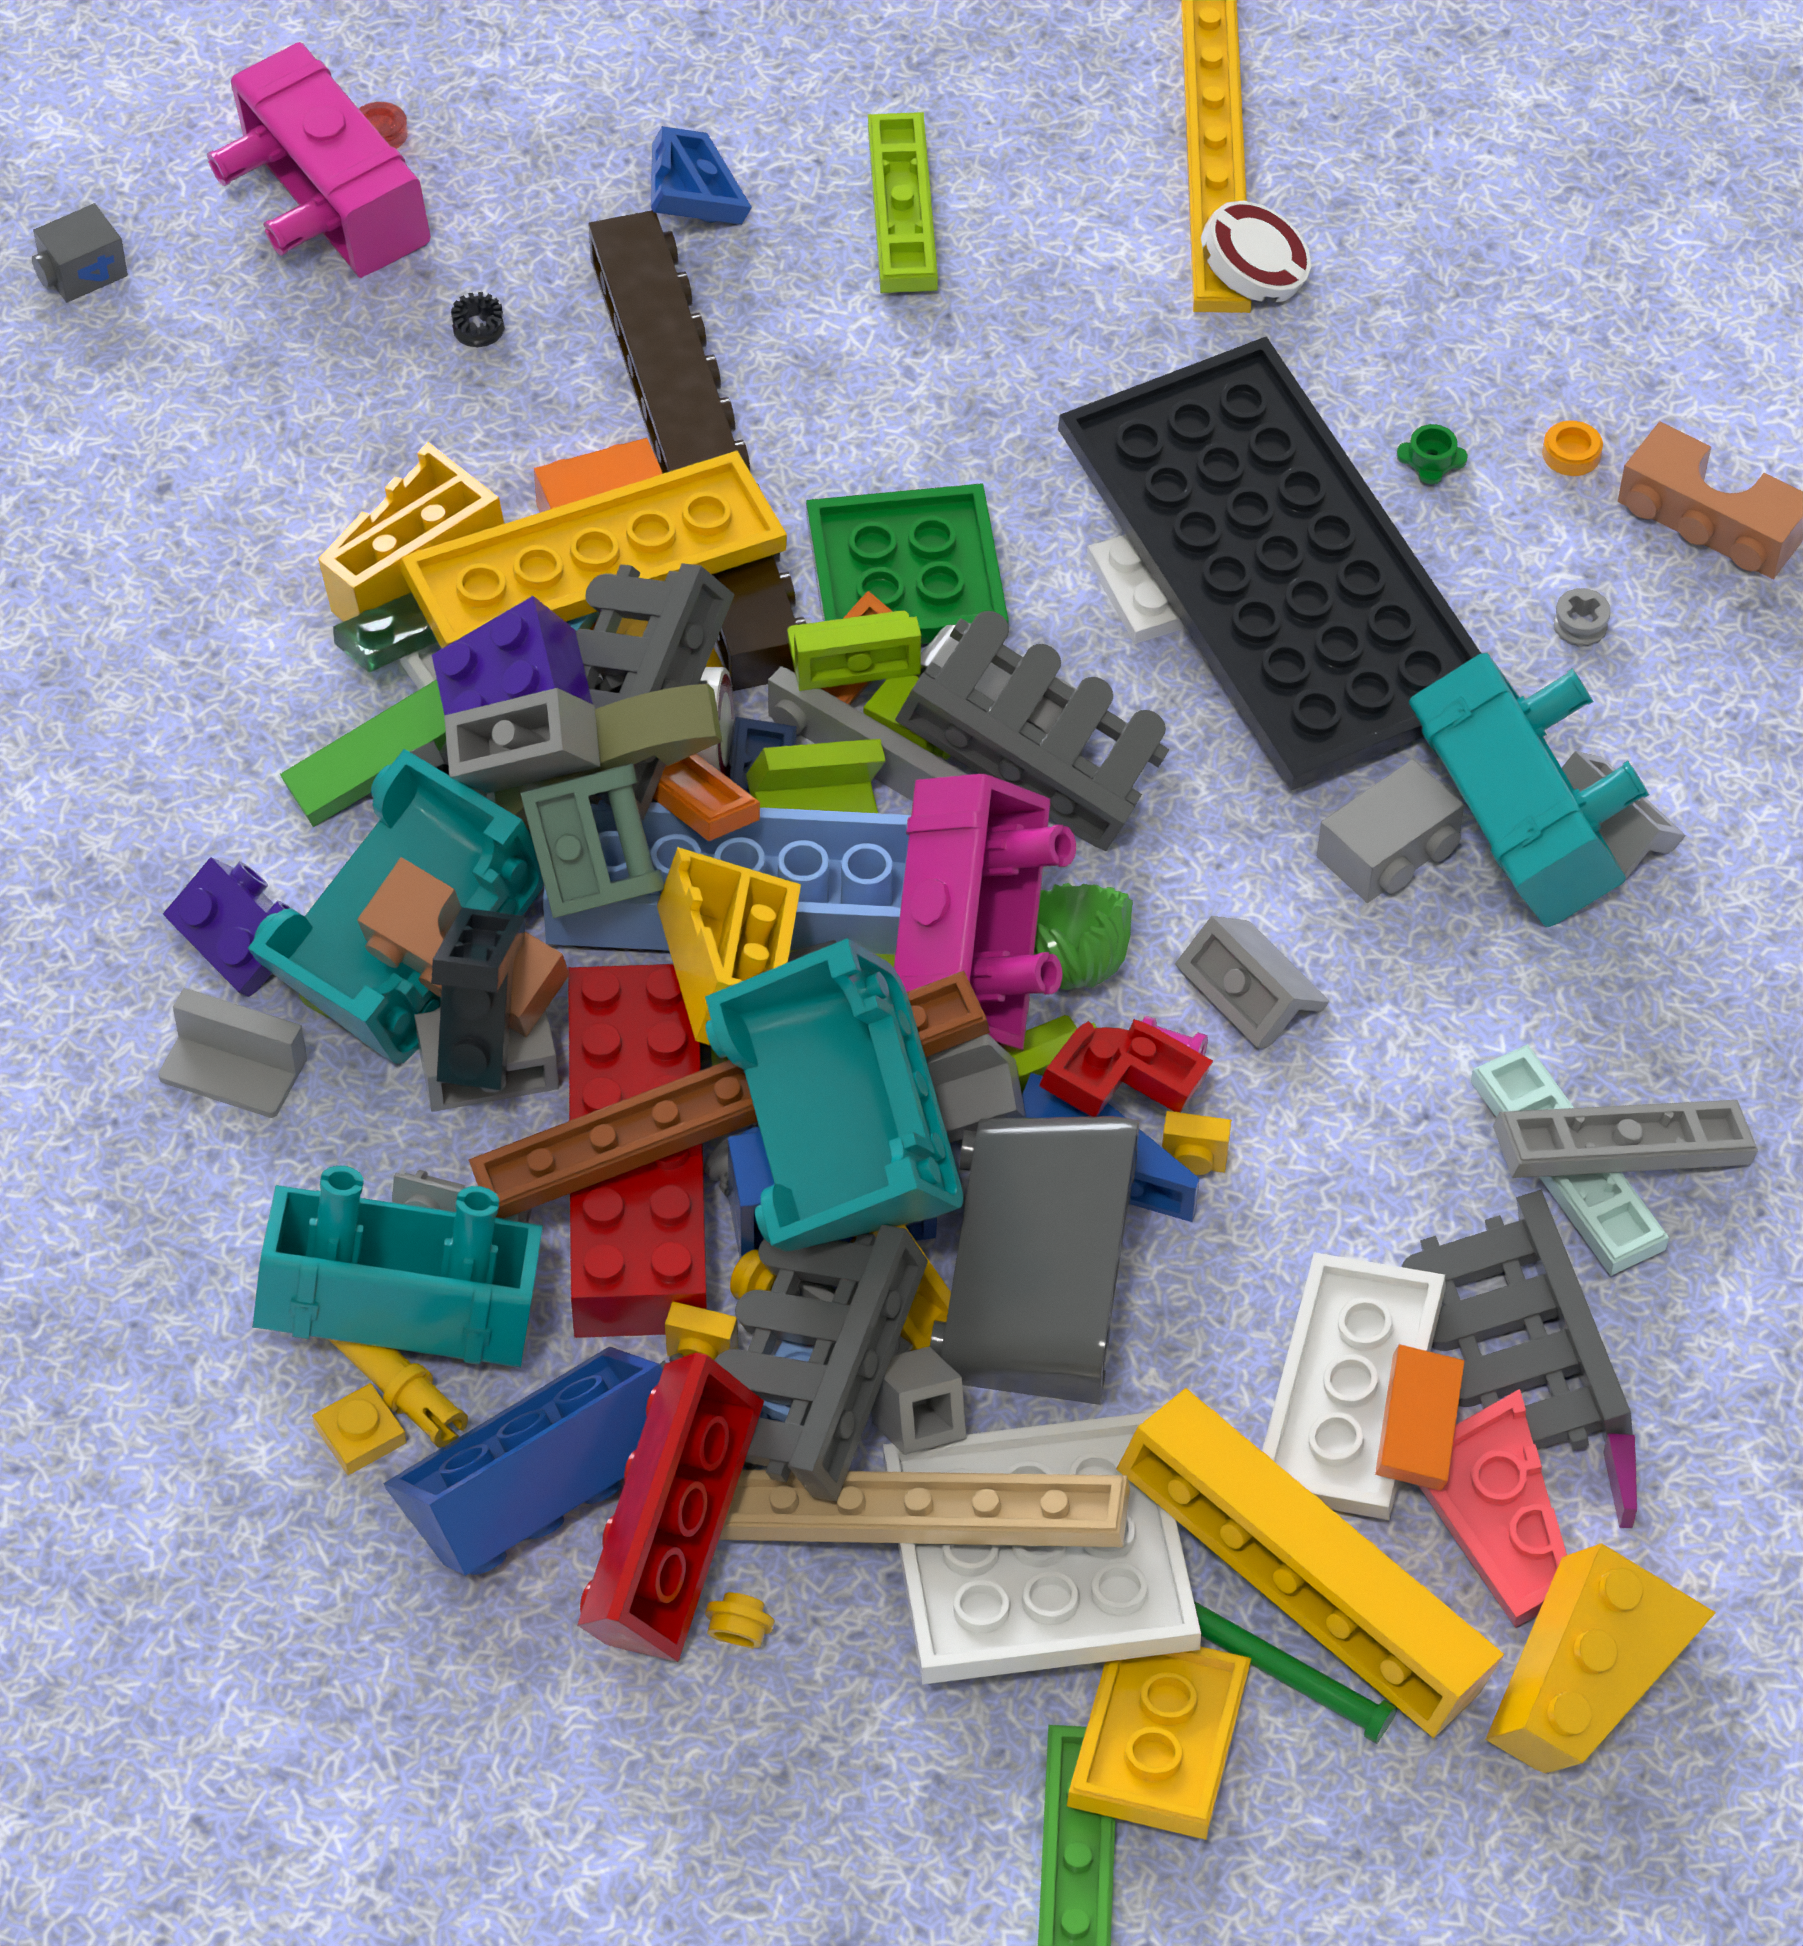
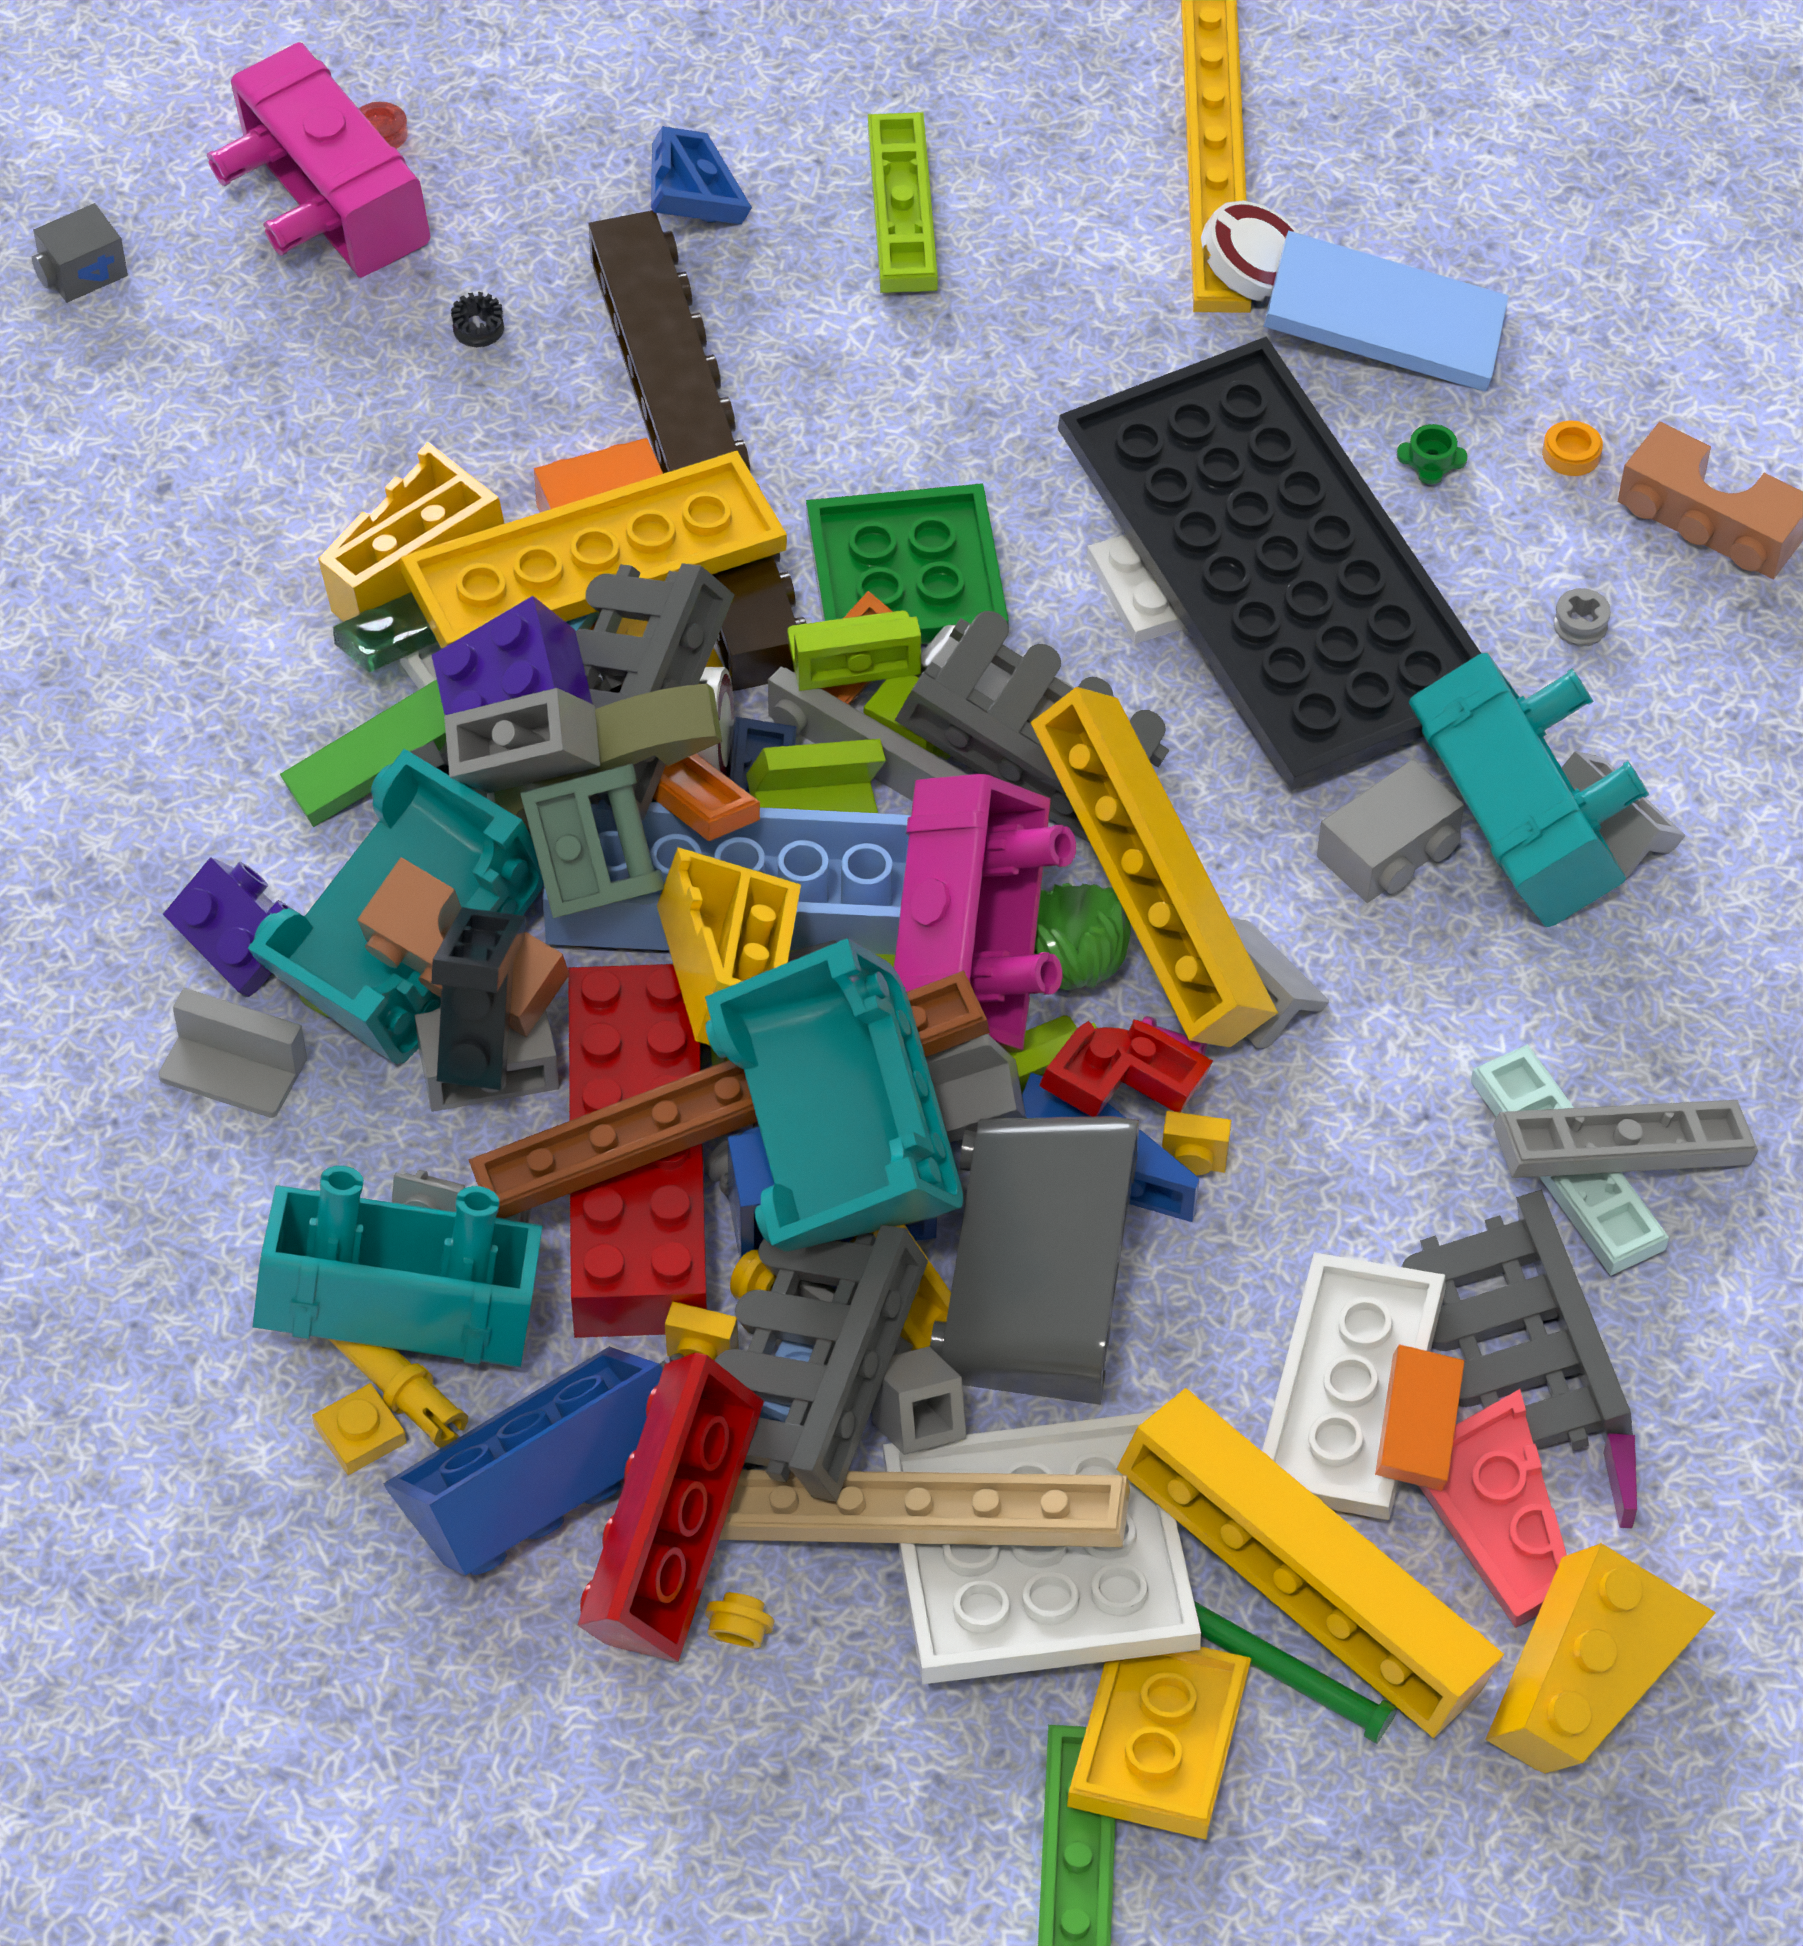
(1153, 868): none -> yellow brick
(1386, 311): none -> light blue tile

